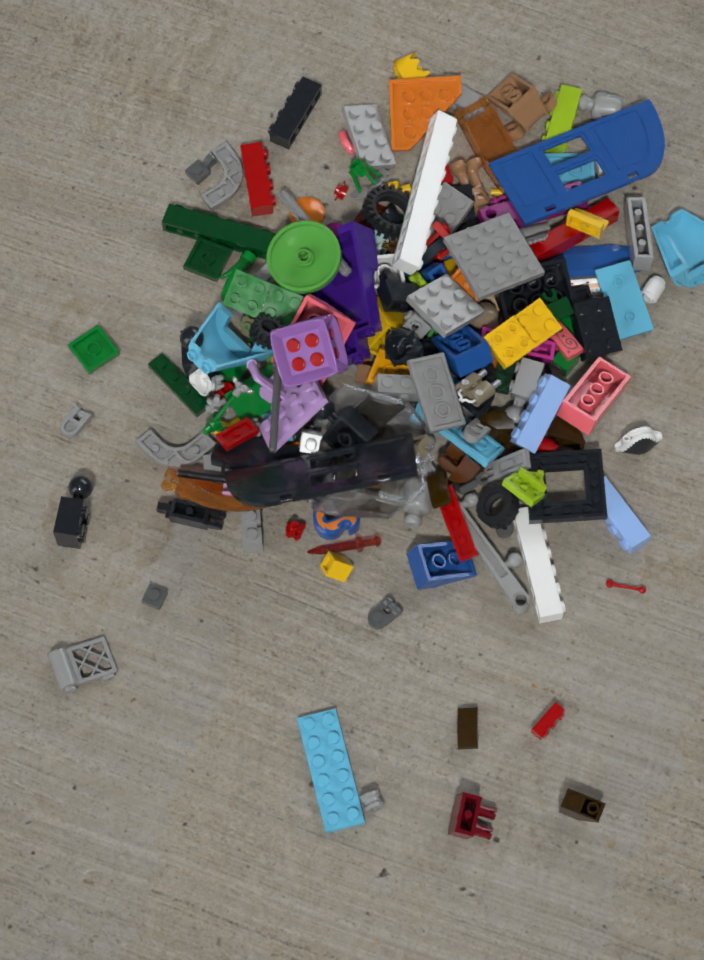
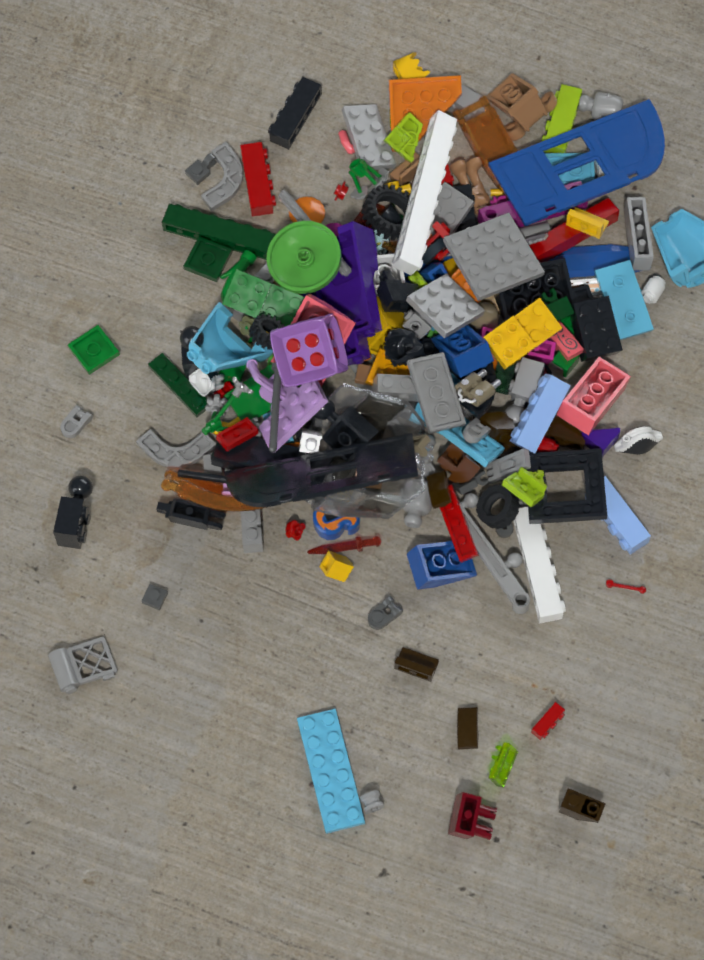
(405, 137): none -> lime slope
(405, 171): none -> medium nougat panel
(416, 664): none -> dark brown panel
(502, 764): none -> clear neon green plate
(601, 439): none -> dark purple slope

